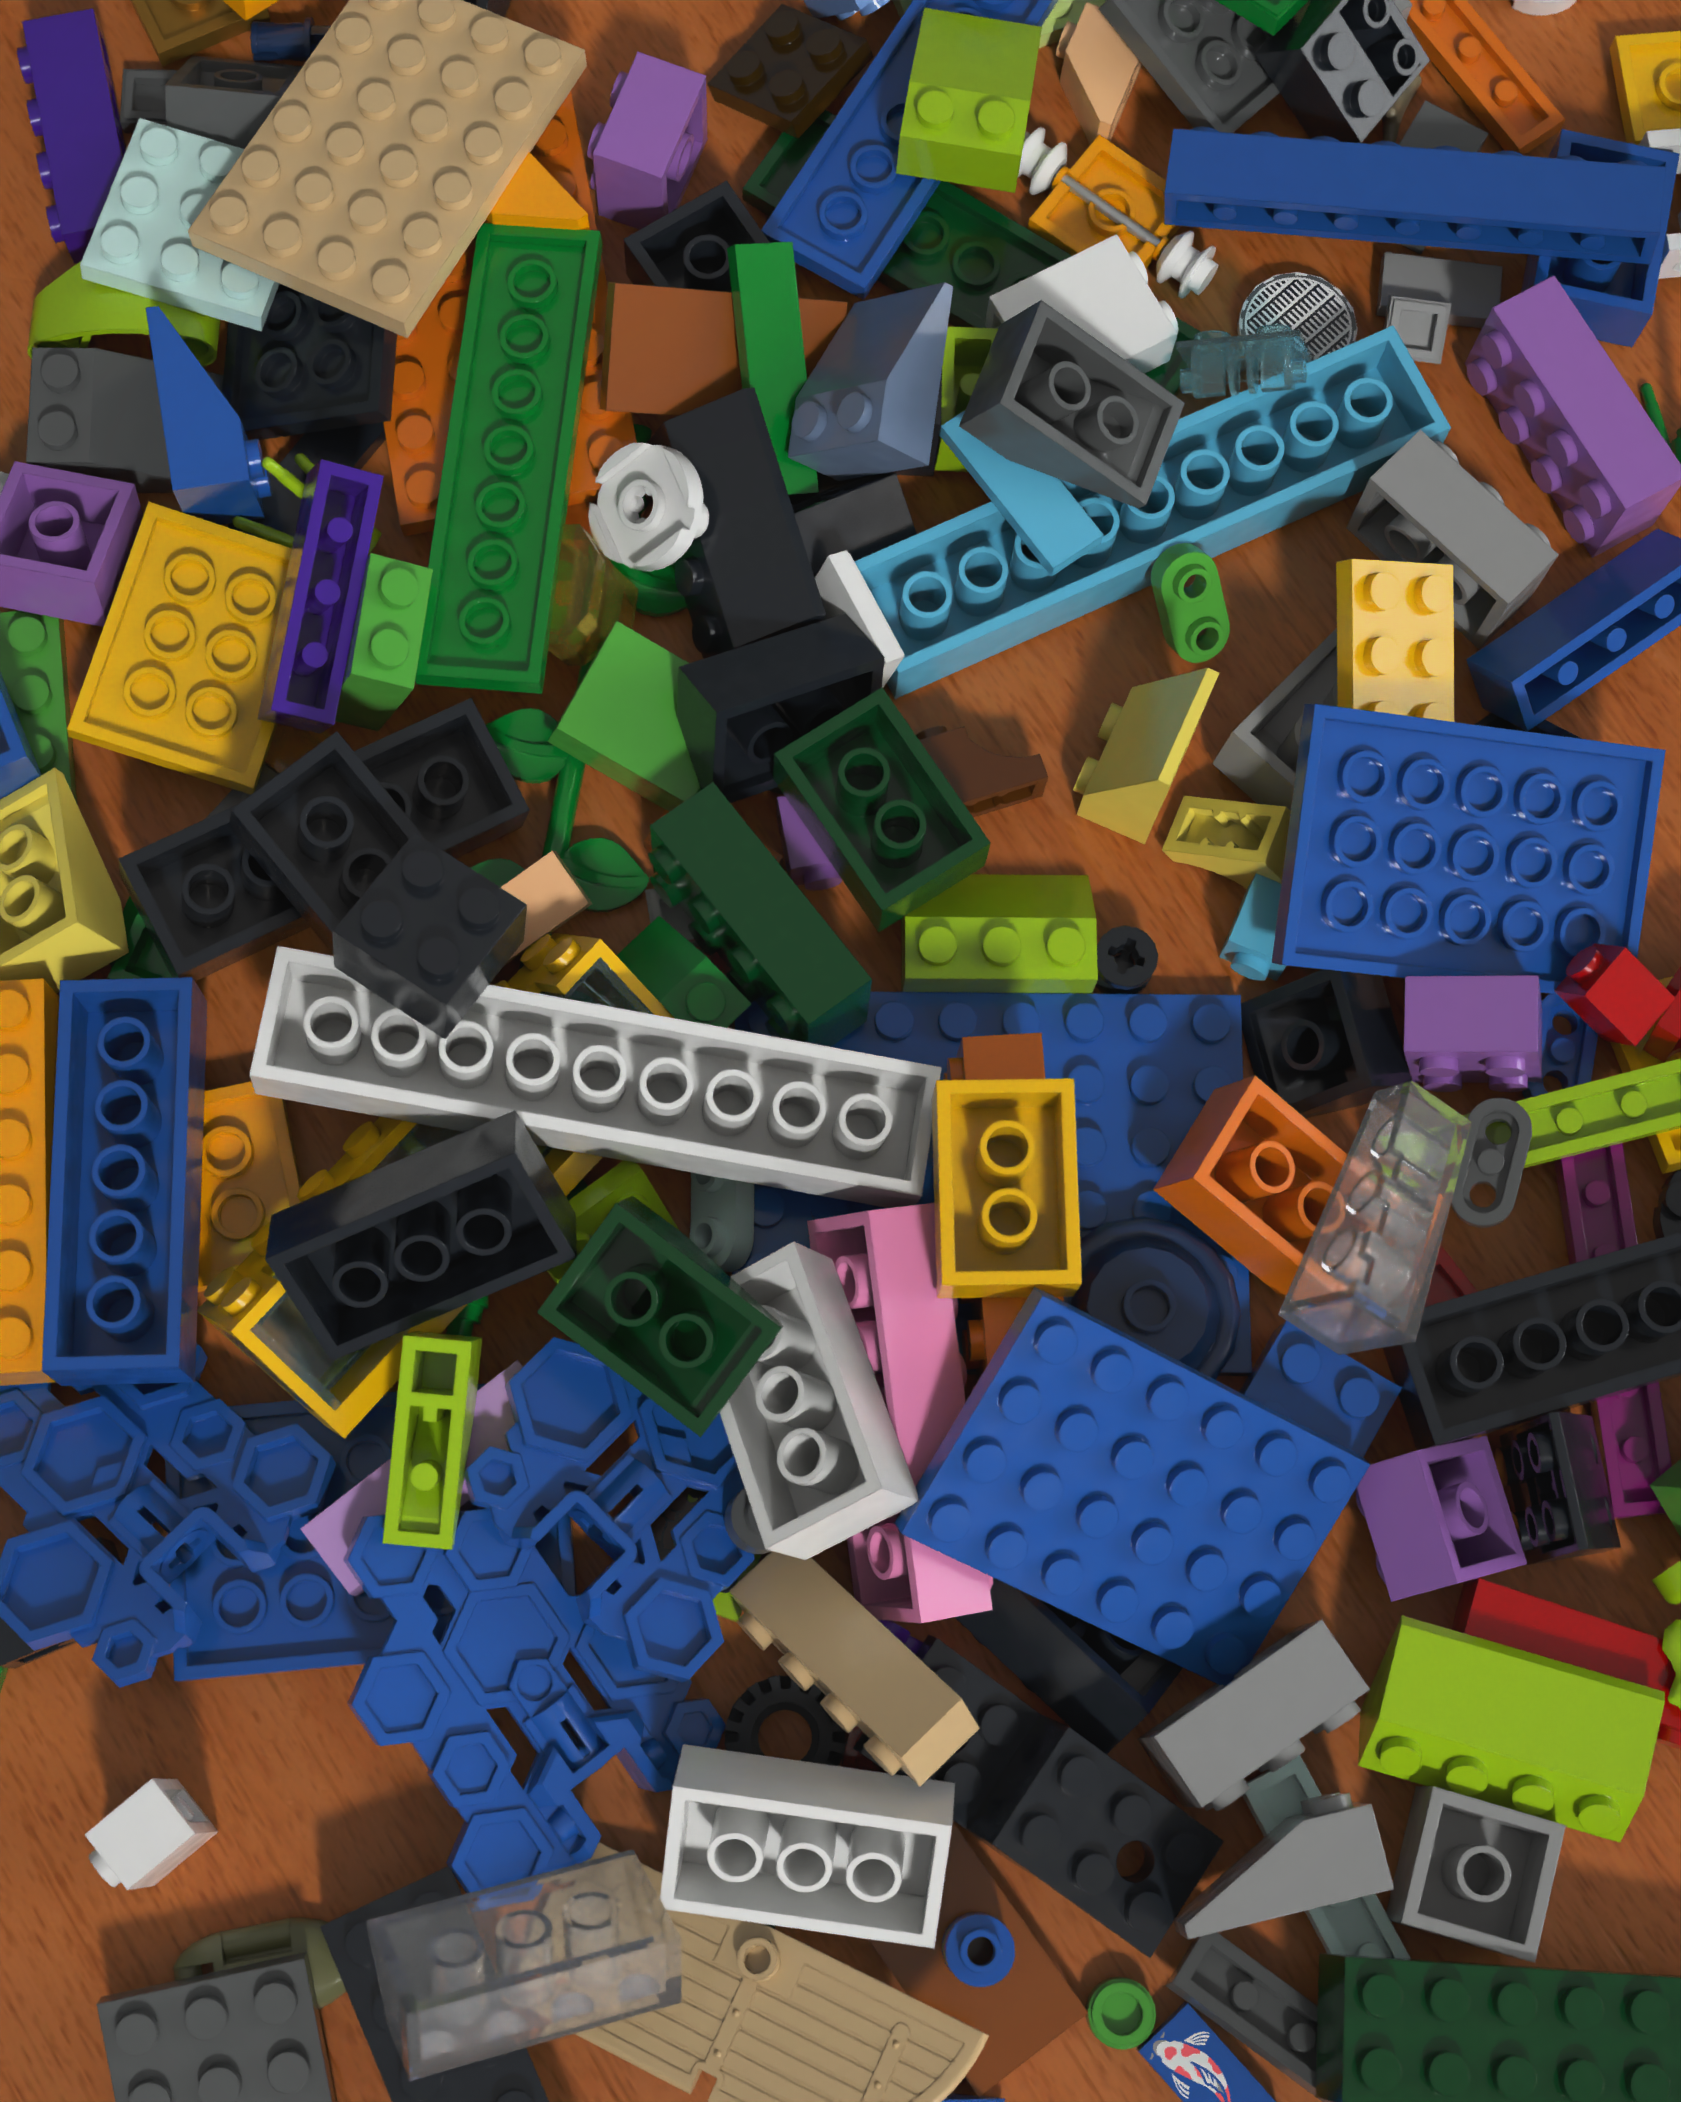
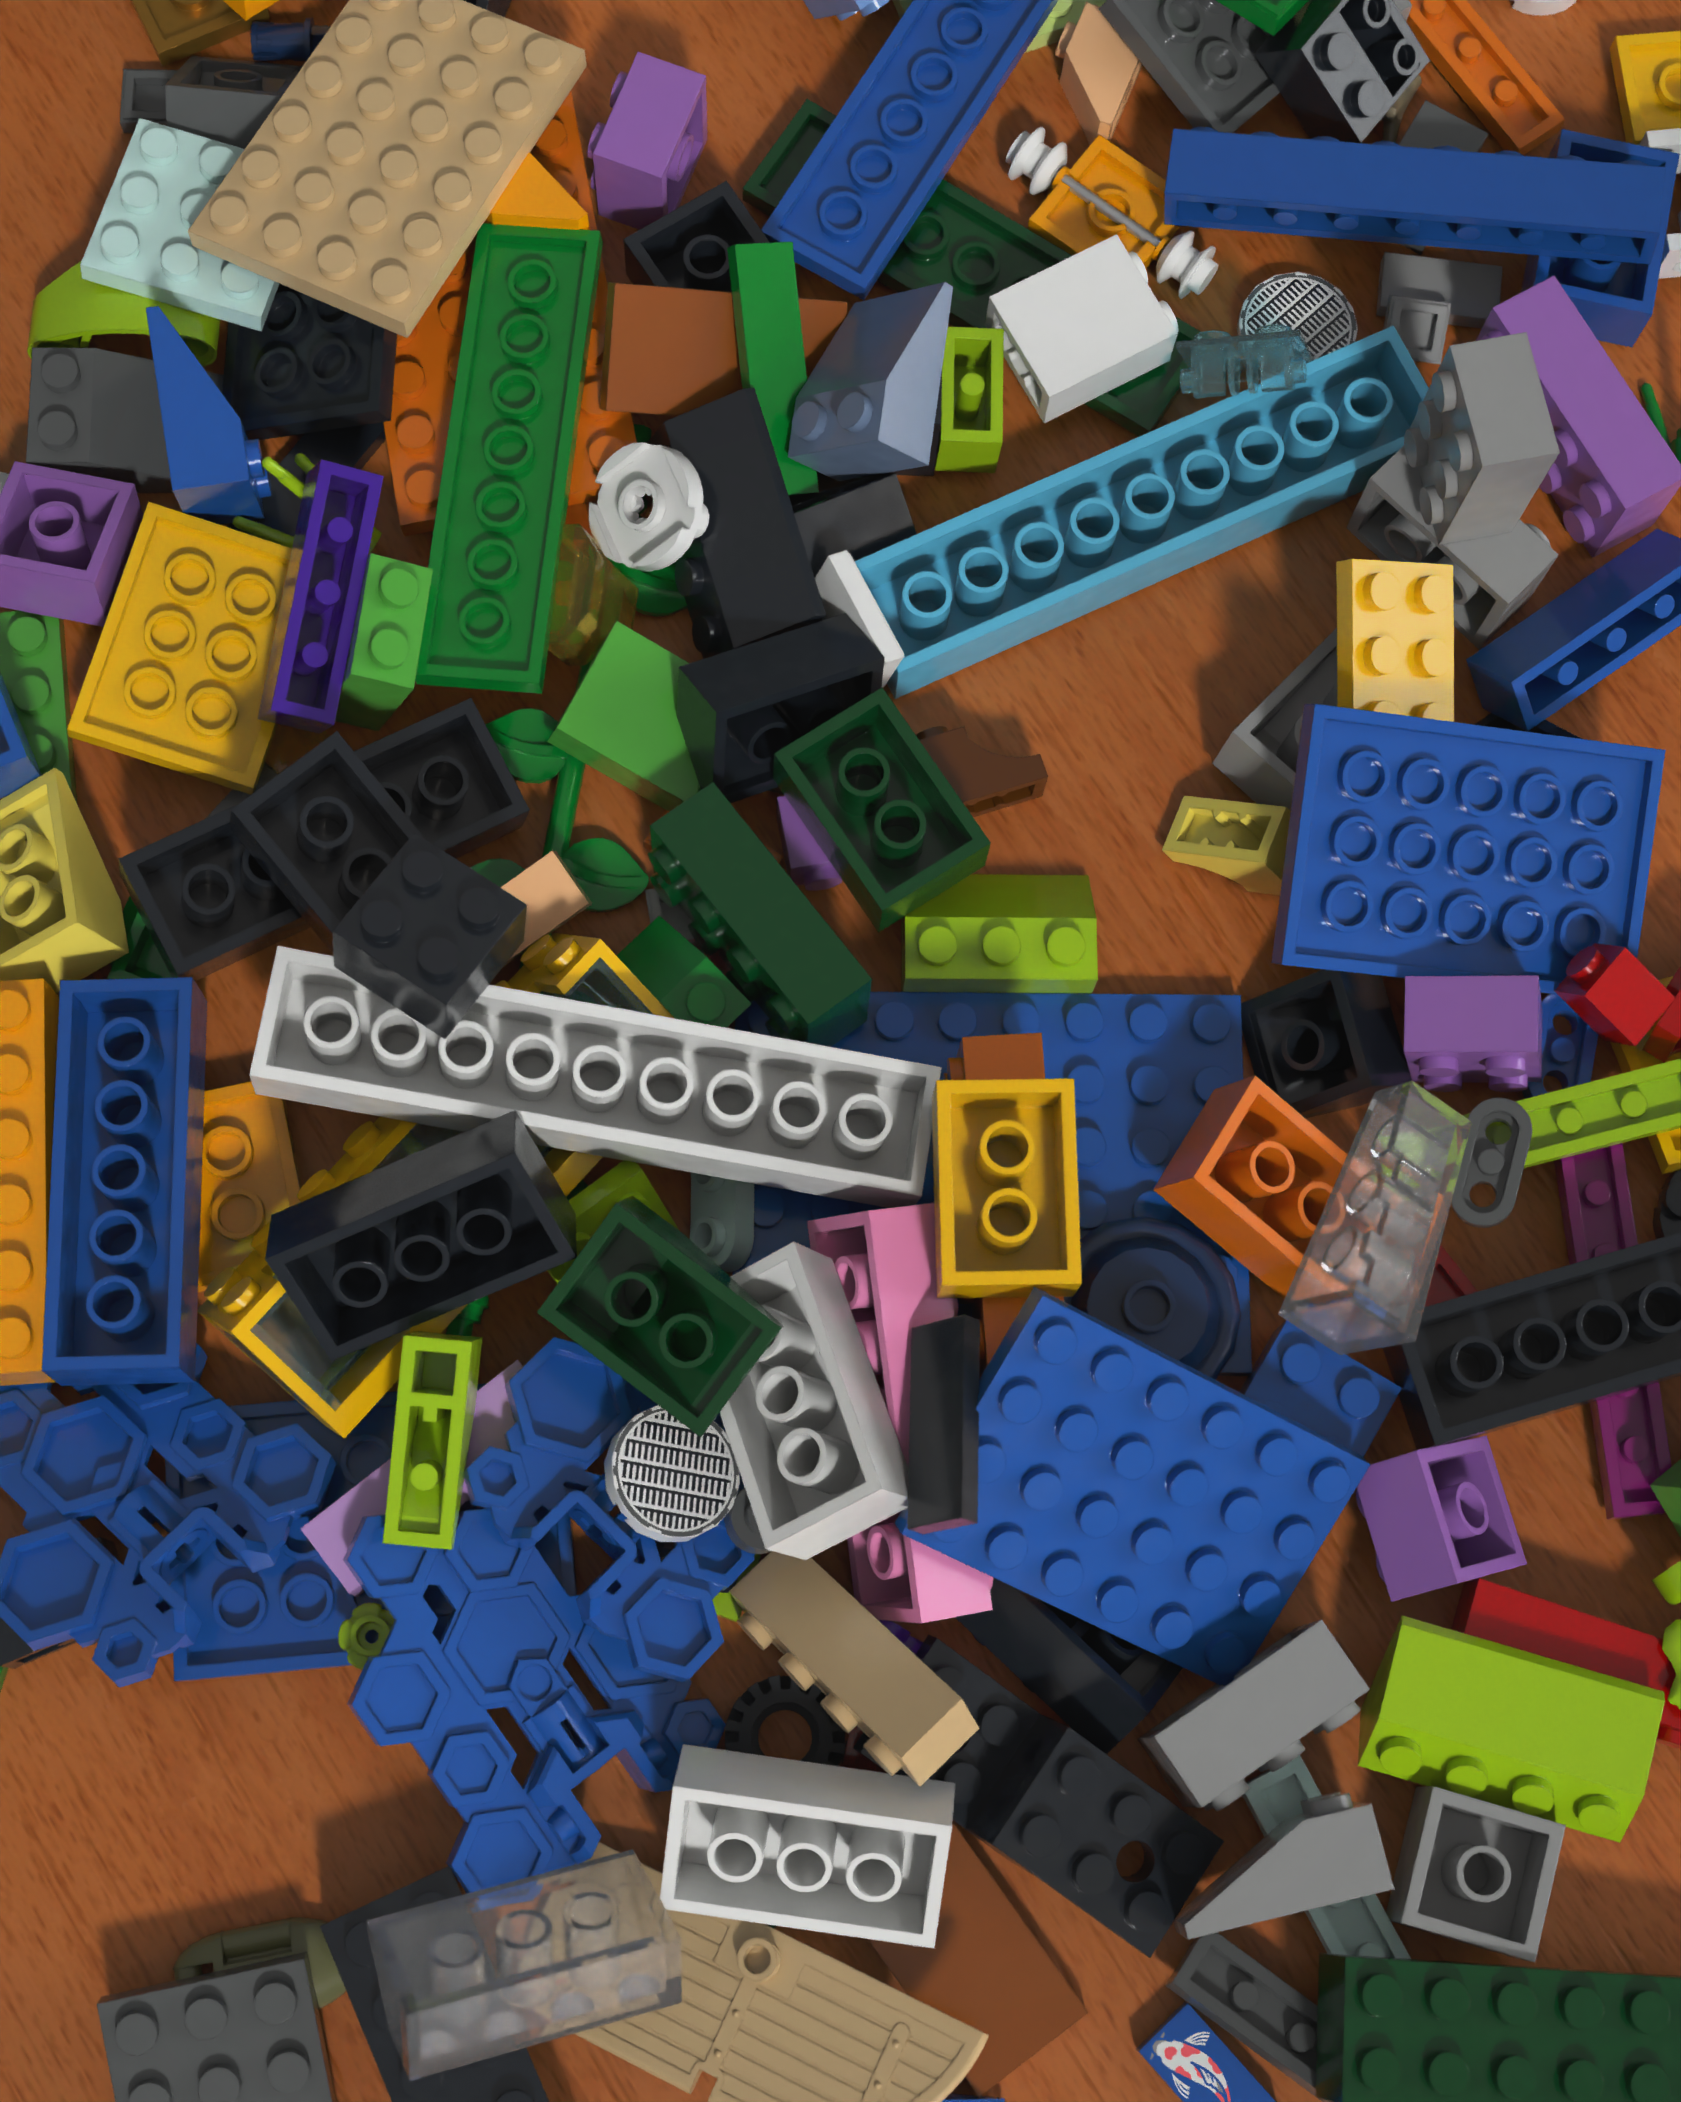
(76, 117): dark purple brick -> none
(148, 1835): white brick -> none
(354, 1630): none -> lime plate
(670, 1477): none -> tile
(790, 70): dark brown plate -> none
(944, 1425): none -> black tile
(956, 1942): blue brick -> none
(968, 100): lime slope -> none
(1030, 501): medium azure tile -> none
(1071, 407): dark grey slope -> none
(1118, 973): black wheel -> none
(1120, 2013): bright green tile -> none
(1142, 752): light yellow slope -> none
(1192, 608): bright green plate -> none
(1253, 932): medium azure brick -> none
(1481, 439): none -> light grey brick
(1557, 1488): black slope -> none

